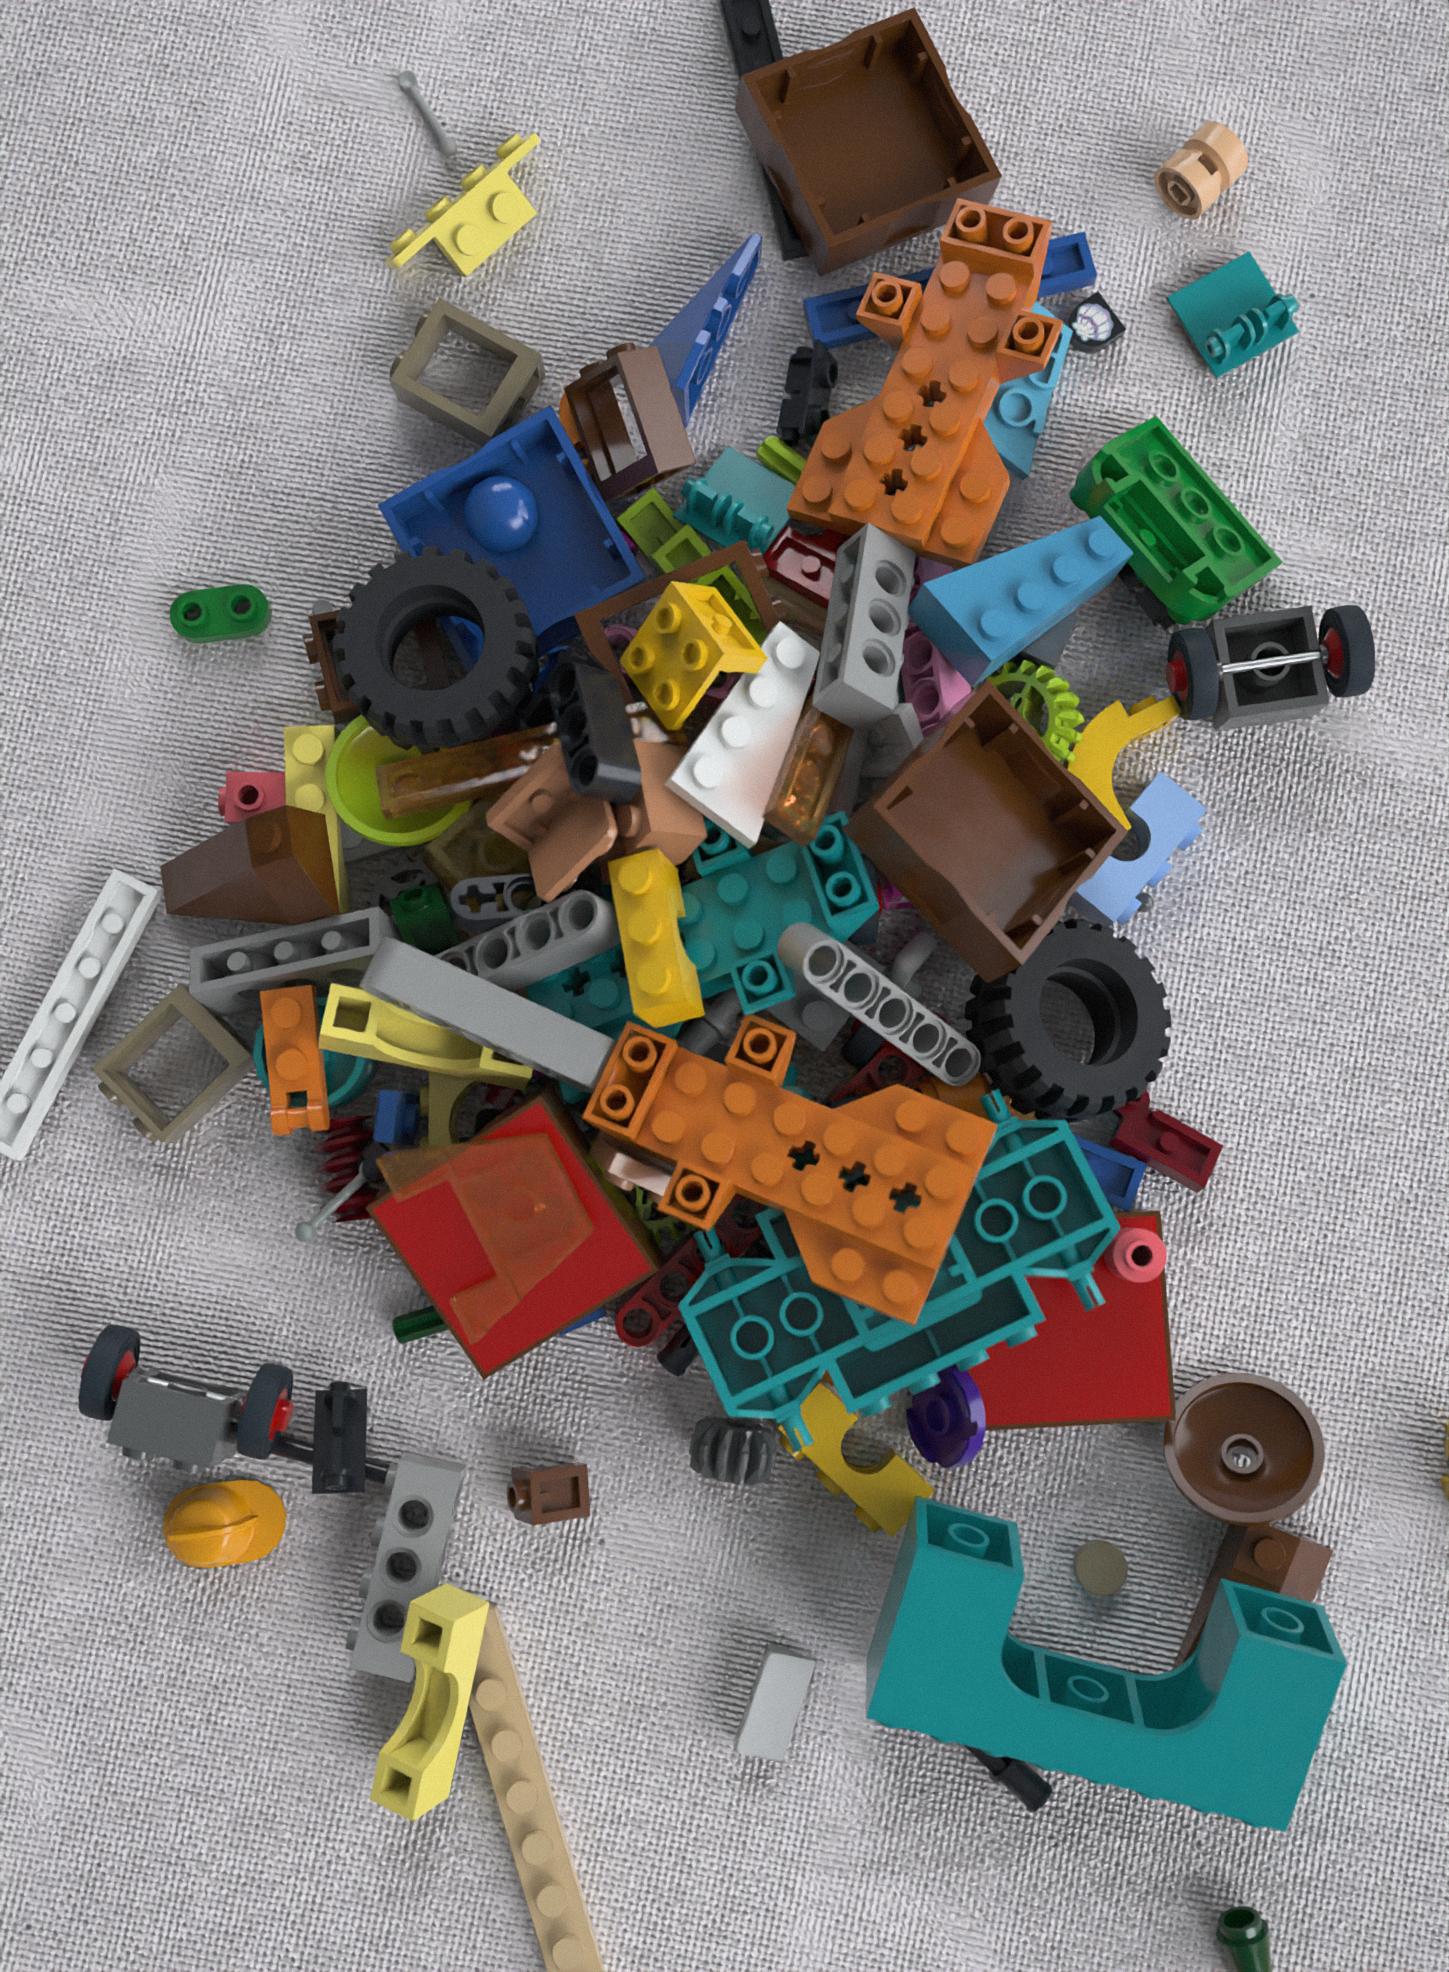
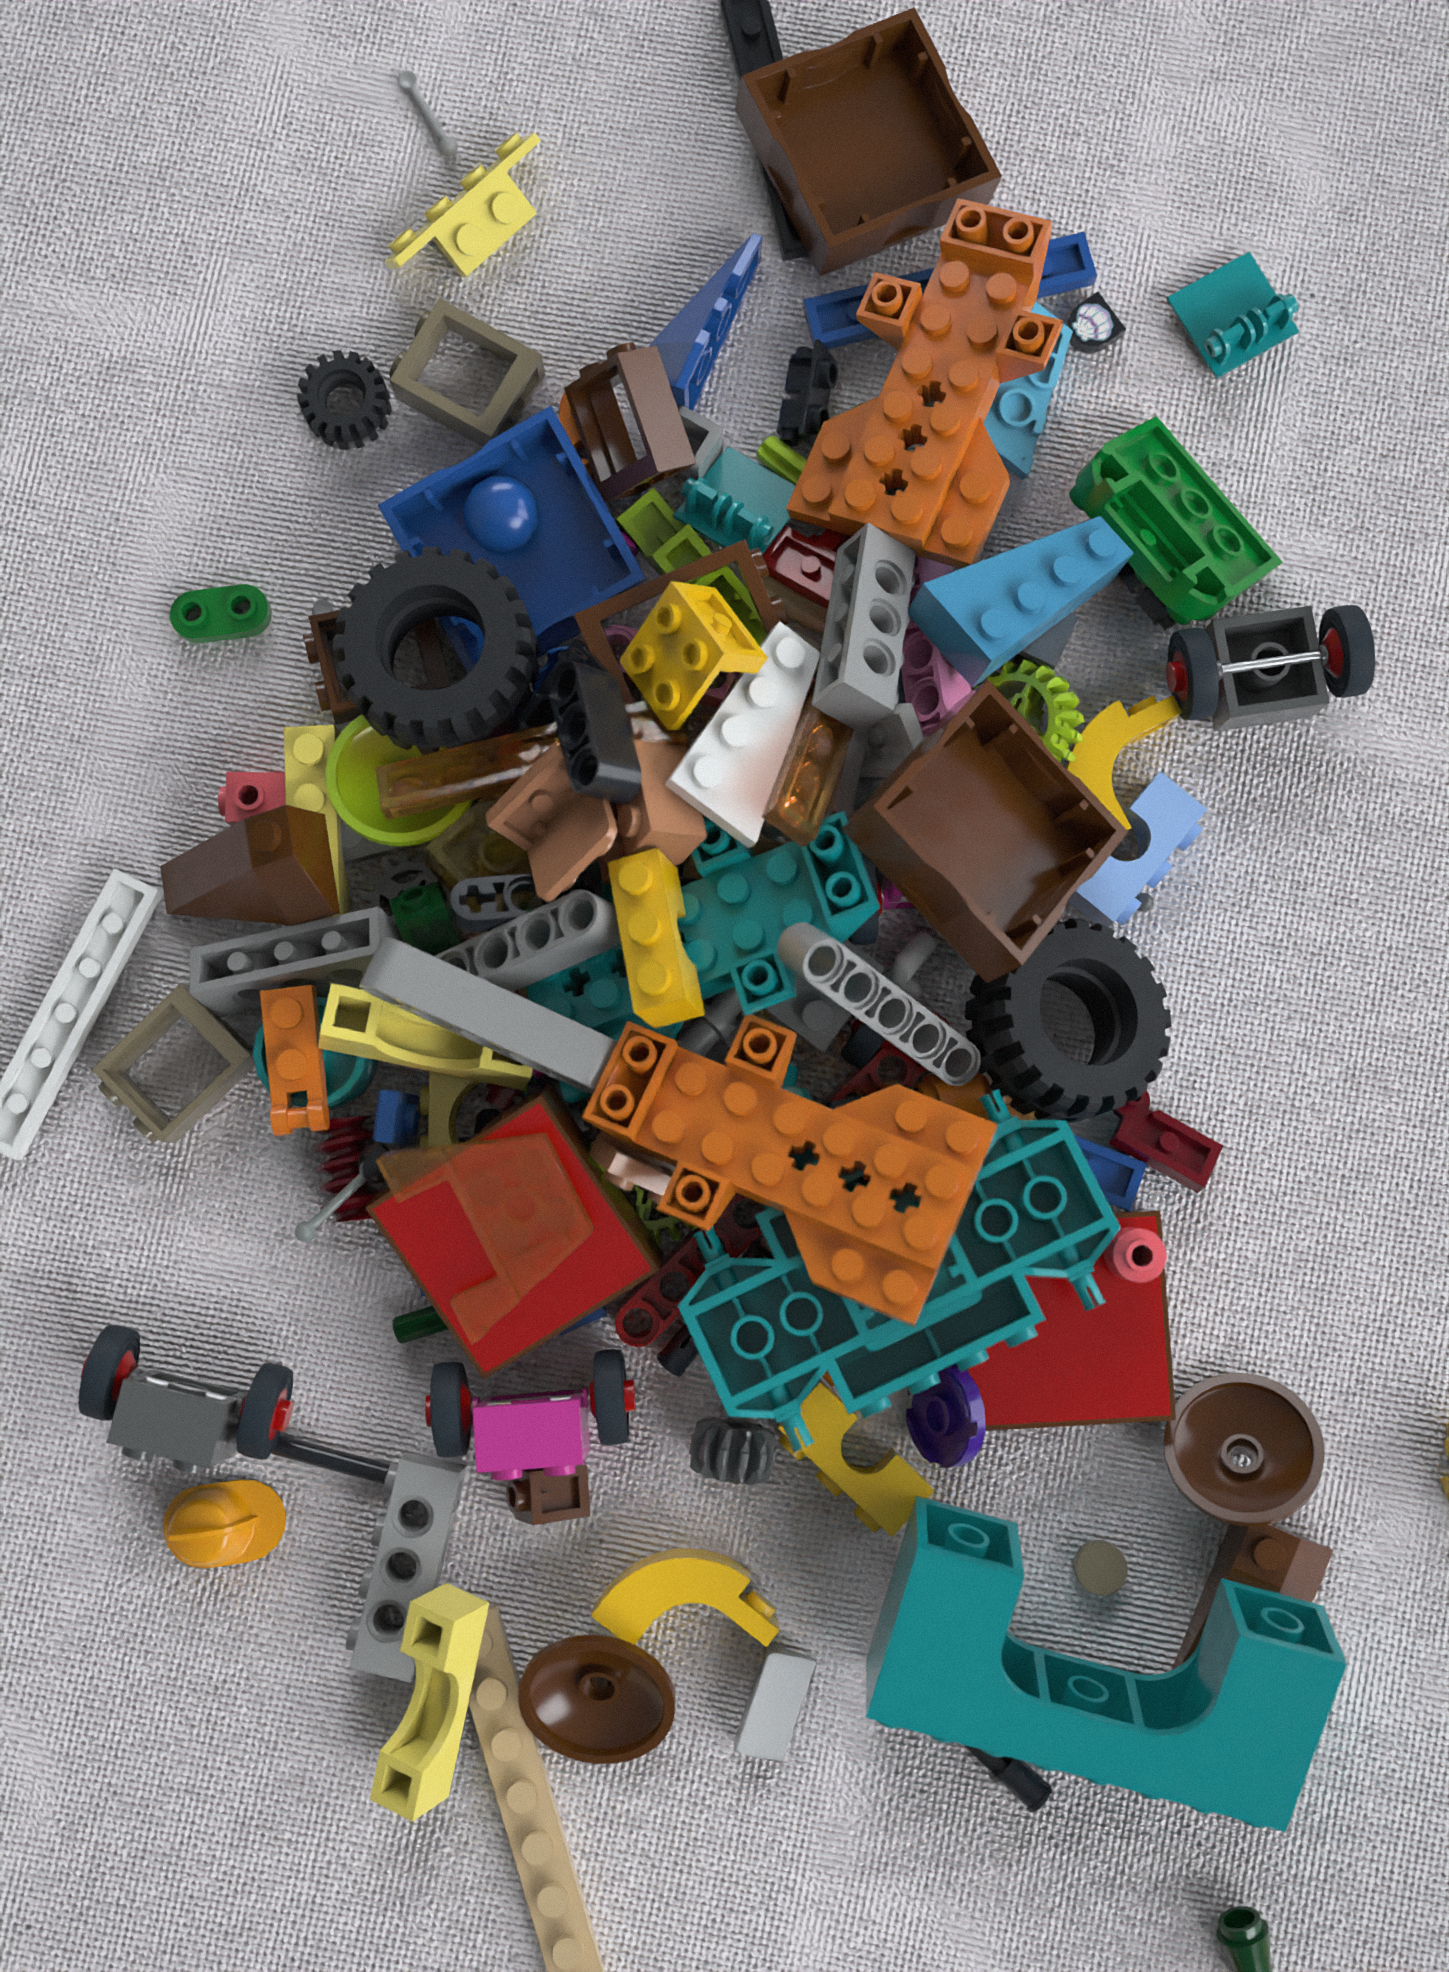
(333, 375): none -> black tyre
(339, 1440): black hinge -> none
(529, 1428): none -> brick
(597, 1699): none -> reddish brown dish
(680, 1578): none -> yellow arch
(705, 440): none -> light grey panel
(1201, 170): light nougat wheel -> none

